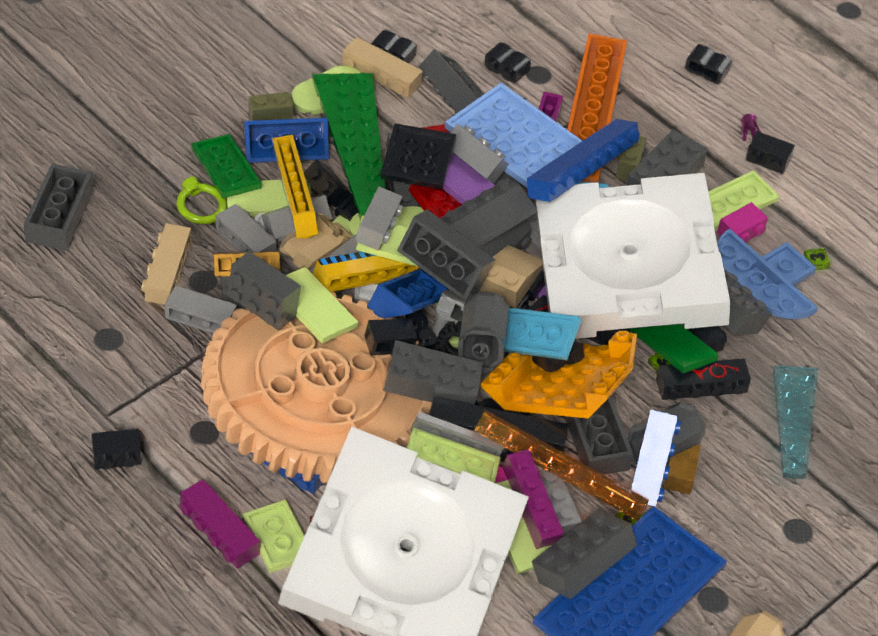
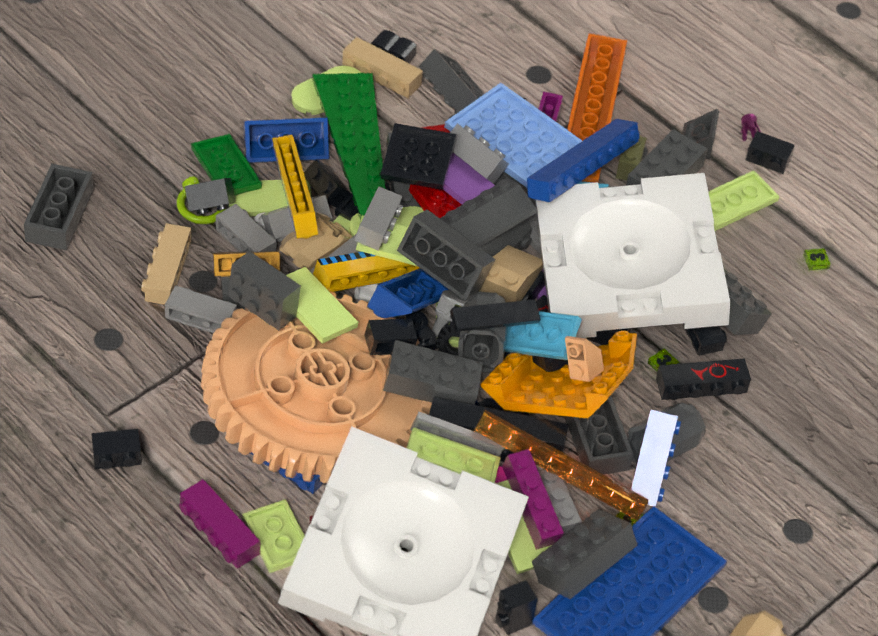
(210, 194): none -> brick
(271, 106): olive brick -> none
(494, 315): none -> black tile
(507, 62): black brick -> none
(516, 607): none -> black brick
(583, 359): none -> light nougat slope
(677, 346): green tile -> none
(683, 470): pearl gold slope -> none
(703, 130): none -> dark grey slope
(708, 64): black brick -> none
(745, 222): dark pink brick -> none
(770, 276): medium blue plate -> none
(794, 405): clear light blue wing -> none

